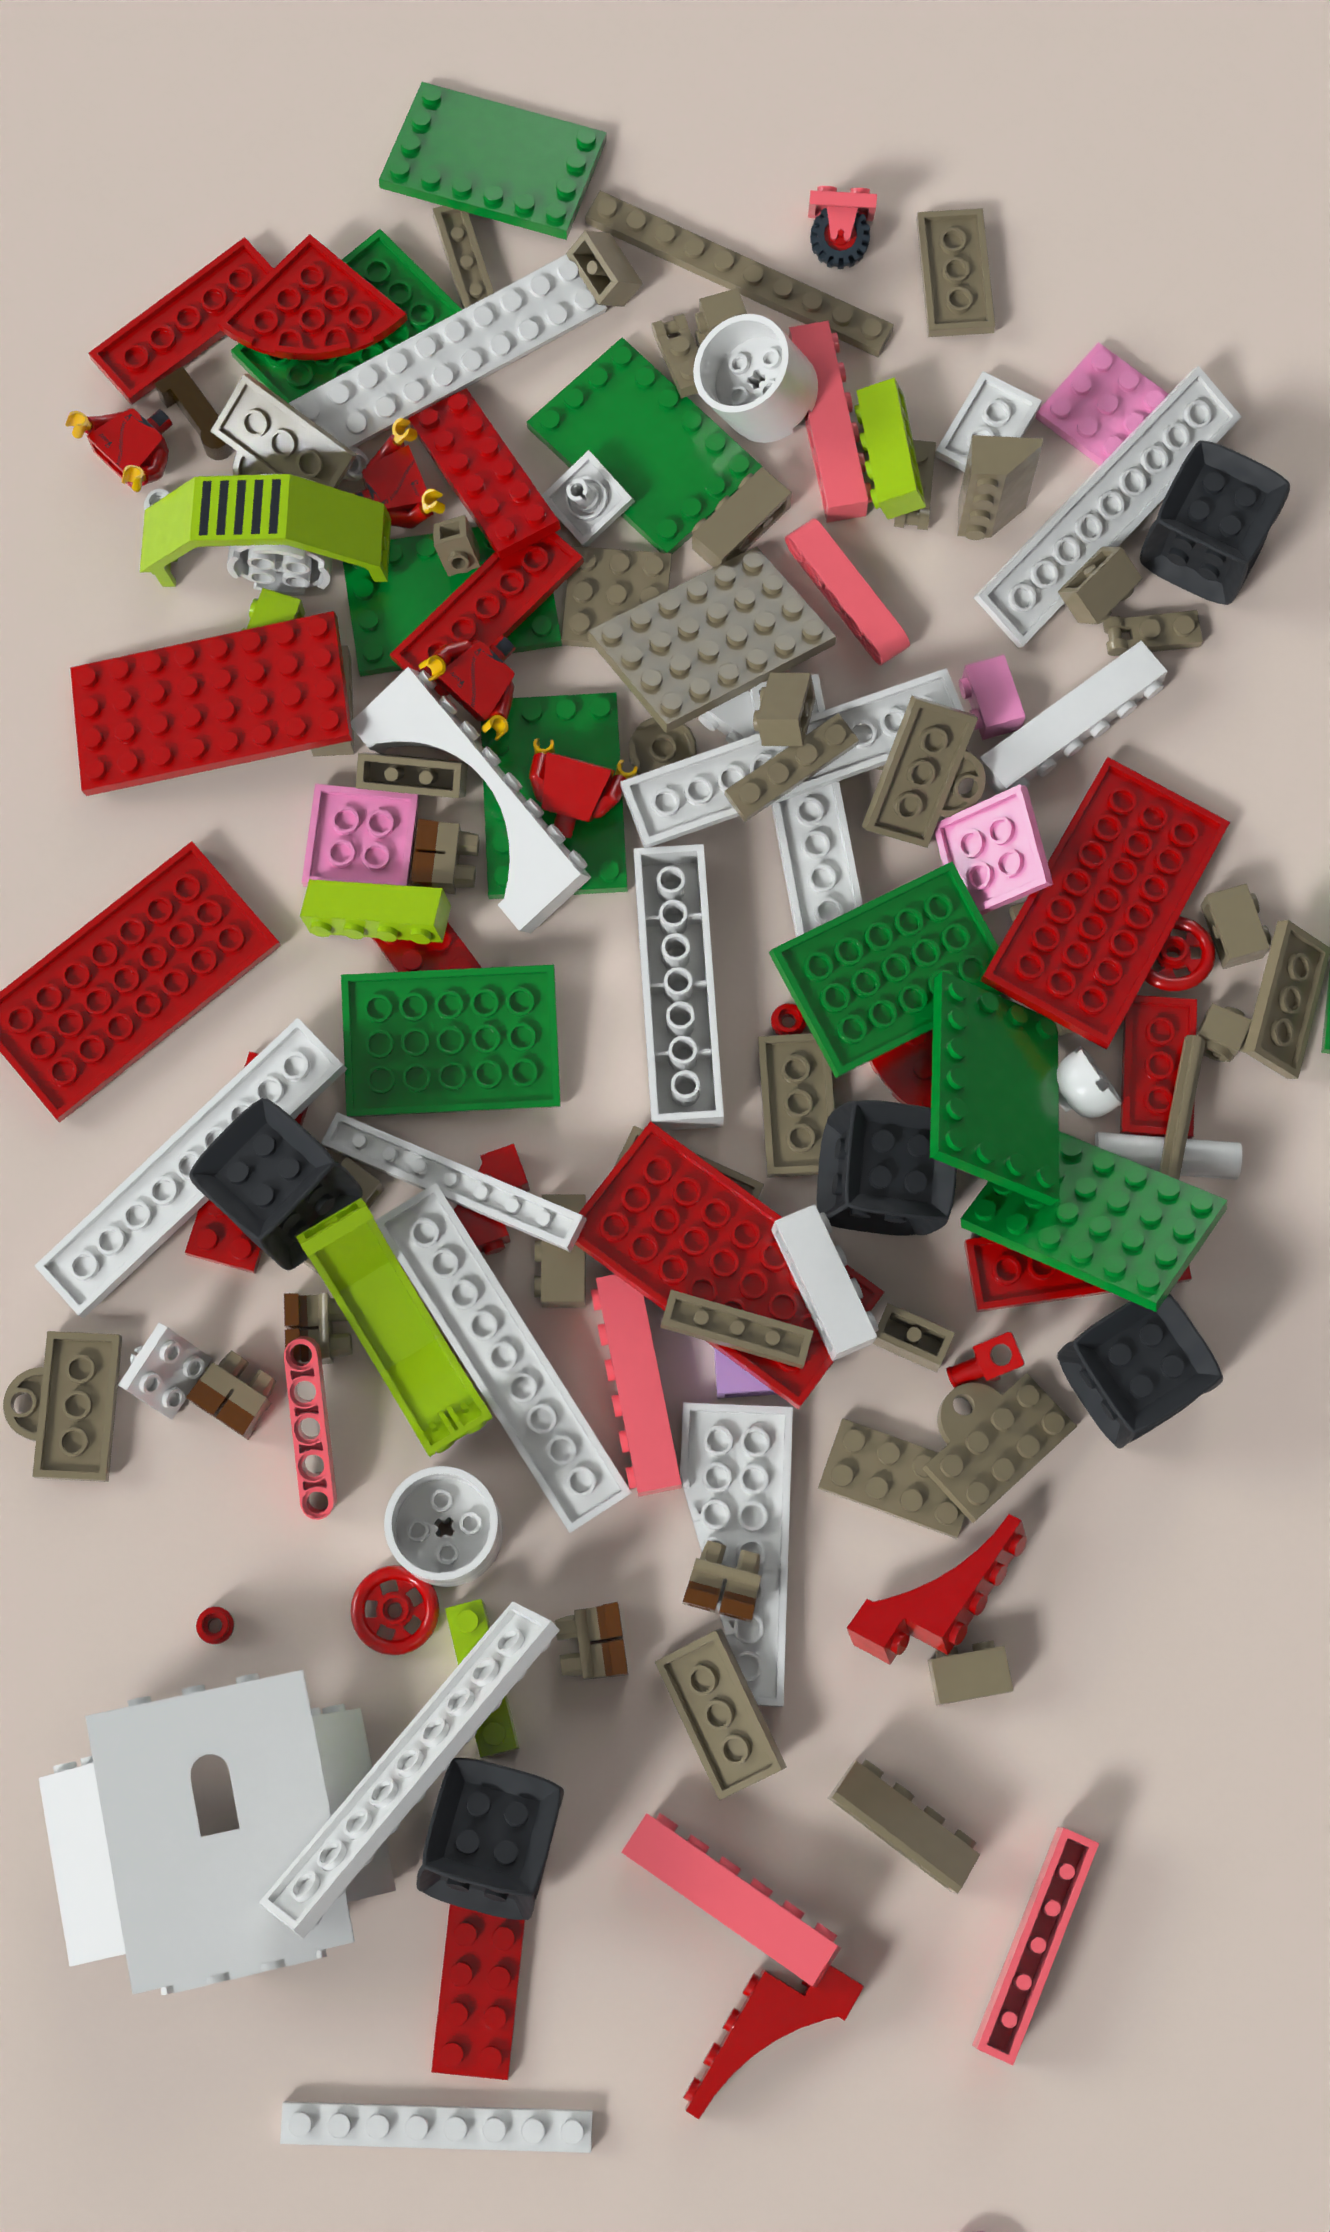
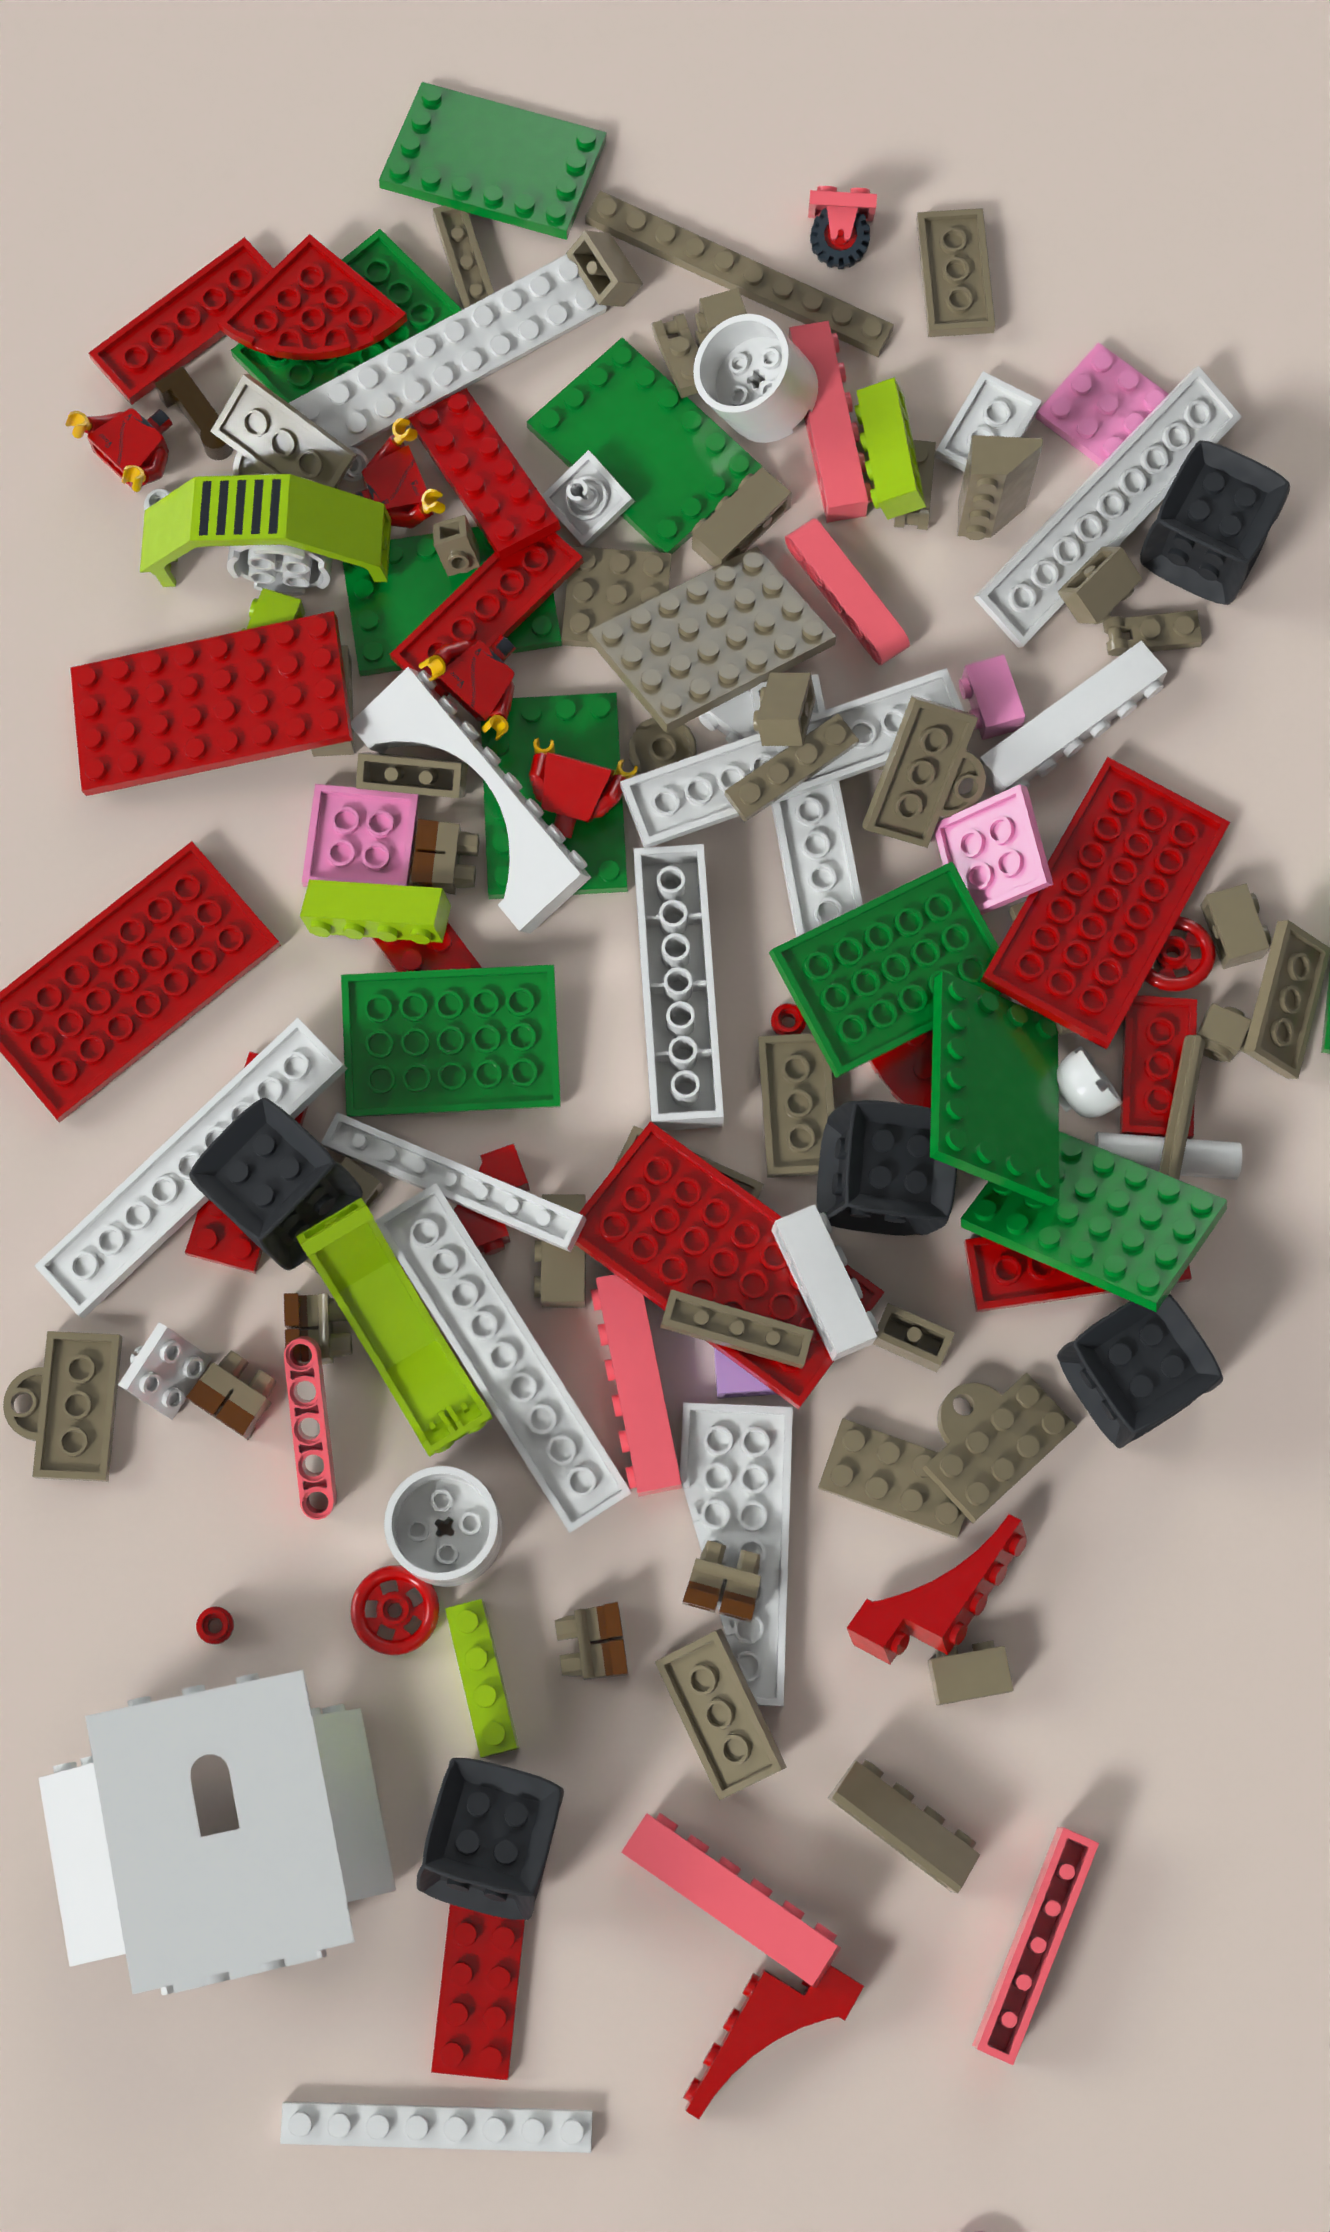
(408, 1769): white plate -> none
(983, 1363): red bracket -> none

